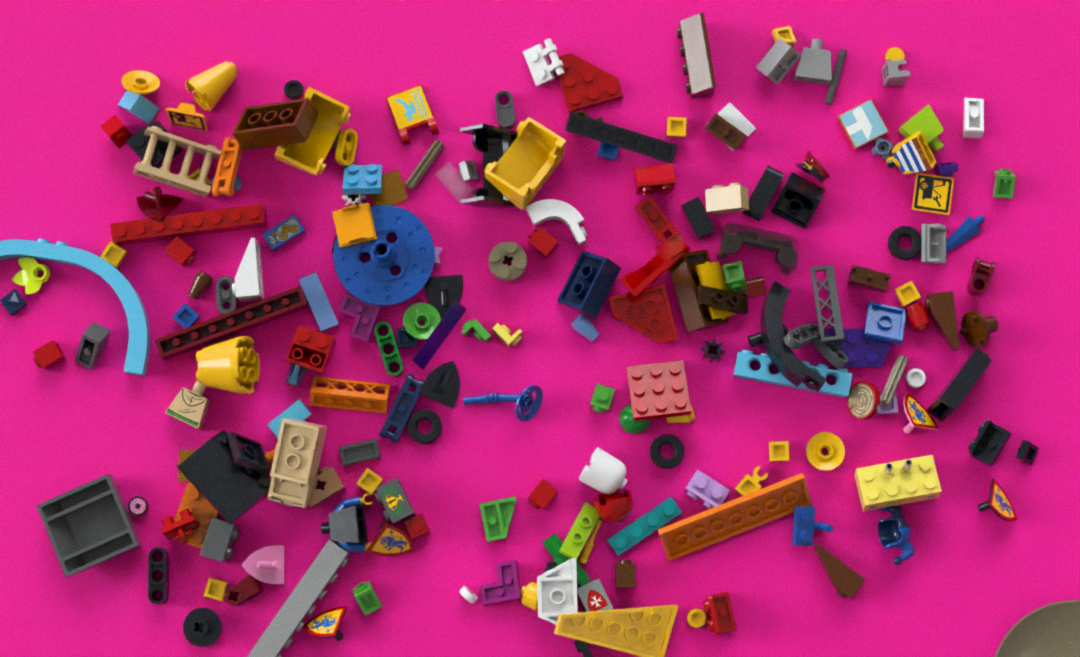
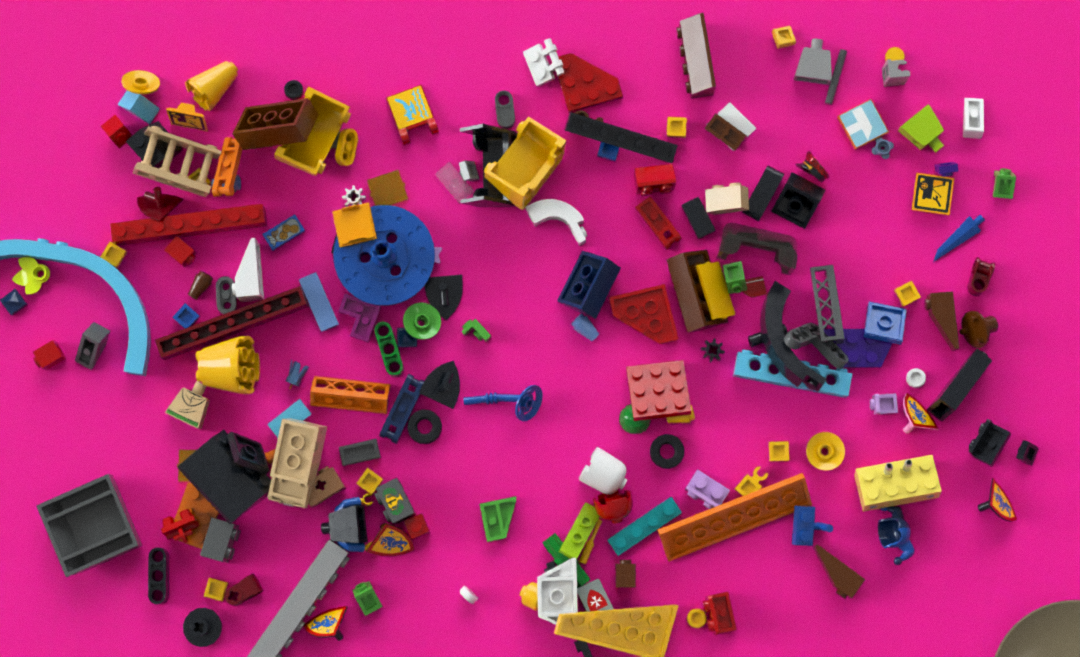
(138, 506): tile -> none
(266, 564): bright pink shield -> none
(310, 349): red slope -> none
(362, 179): dark azure plate -> none
(424, 164): dark tan axle -> none
(439, 334): dark purple sticker -> none
(504, 334): light yellow bracket -> none
(506, 589): magenta plate -> none
(509, 251): dark tan brick -> none
(542, 242): red brick -> none
(542, 495): red brick -> none
(602, 398): bright green bracket -> none
(666, 257): red piece -> none
(722, 299): dark brown plate -> none
(778, 61): light grey hinge -> none
(863, 400): tile -> none
(868, 278): reddish brown hinge -> none
(893, 380): dark tan axle -> none
(907, 231): black tyre -> none
(912, 155): torso -> none
(918, 316): red brick -> none
(933, 244): light grey hinge -> none

